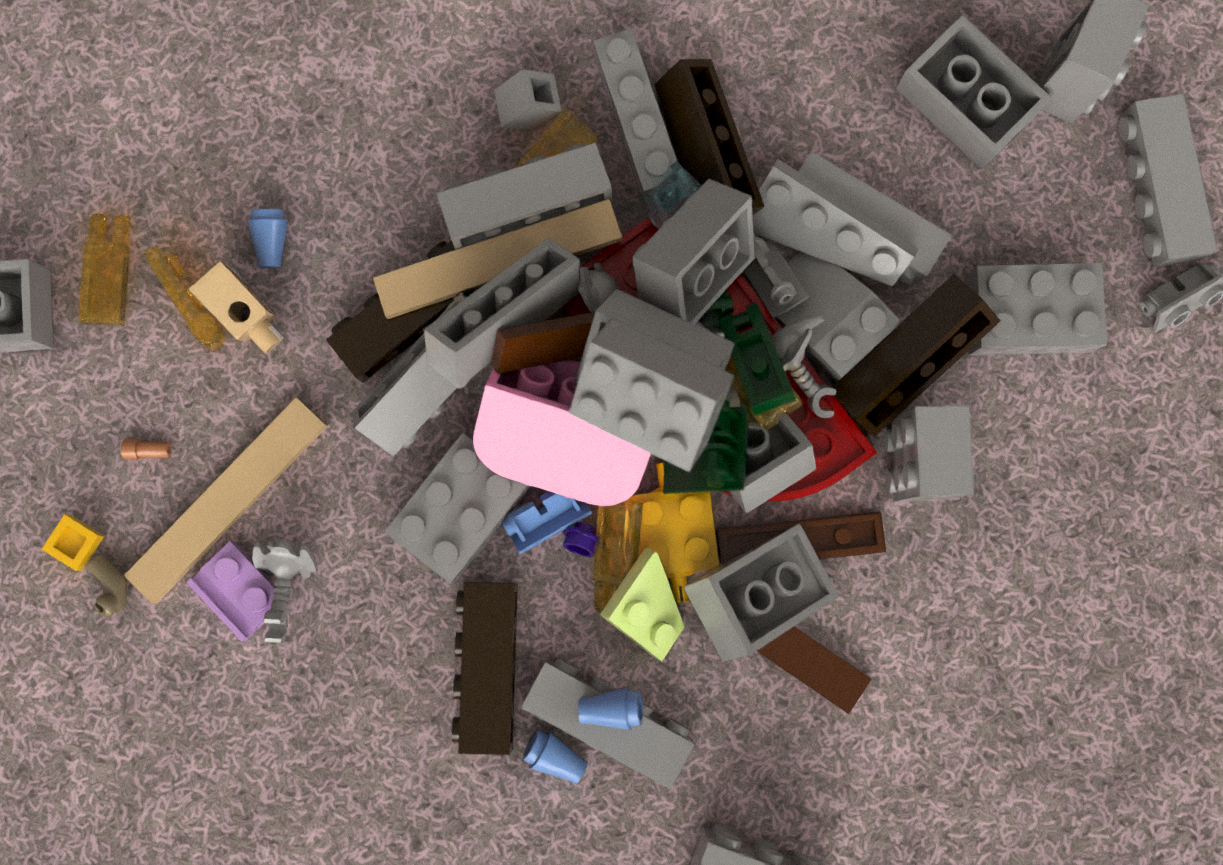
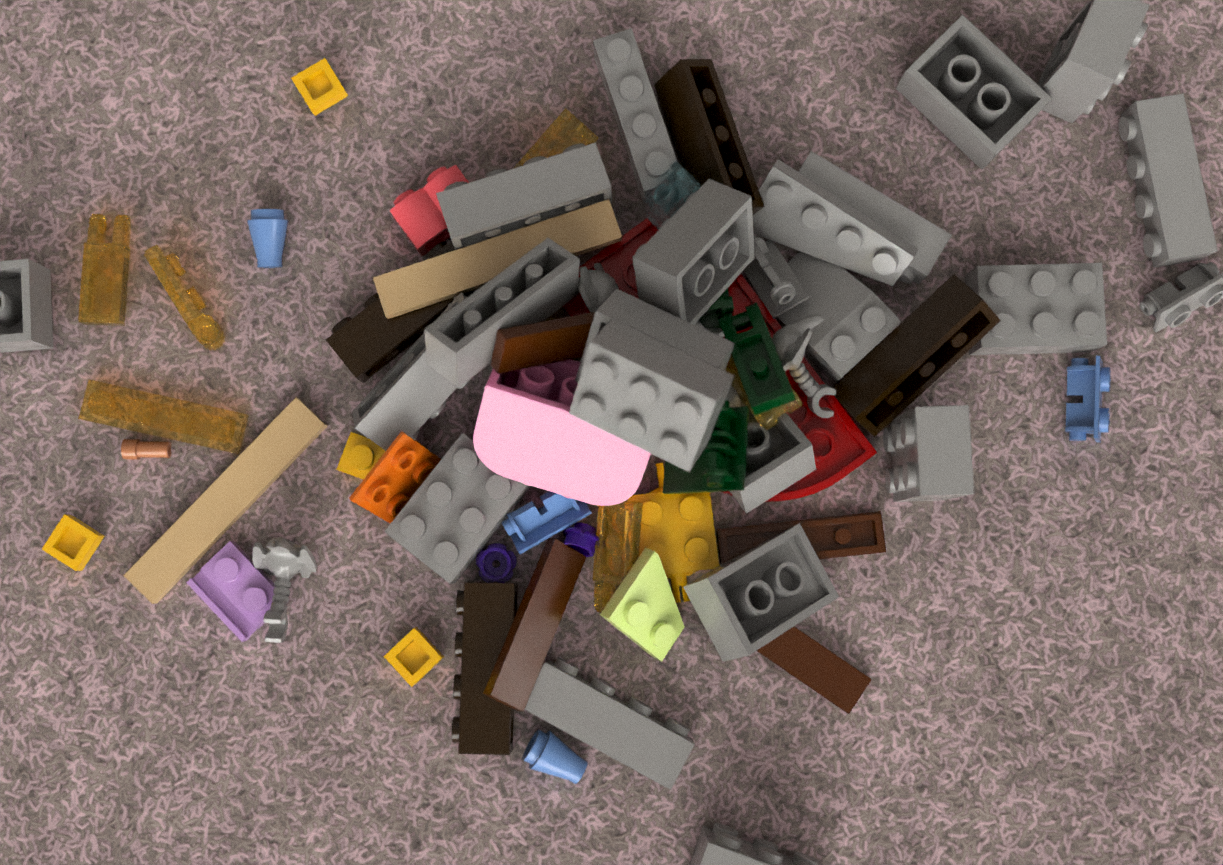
(114, 586): dark tan arm -> none
(163, 416): none -> clear yellow plate
(225, 295): tan torso -> none
(319, 86): none -> yellow plate
(359, 456): none -> yellow plate
(395, 477): none -> orange hinge
(414, 656): none -> yellow plate
(420, 211): none -> coral brick
(485, 563): none -> dark purple plate
(527, 100): light grey brick -> none
(535, 625): none -> reddish brown tile
(612, 709): medium blue cone -> none
(1090, 383): none -> medium blue hinge

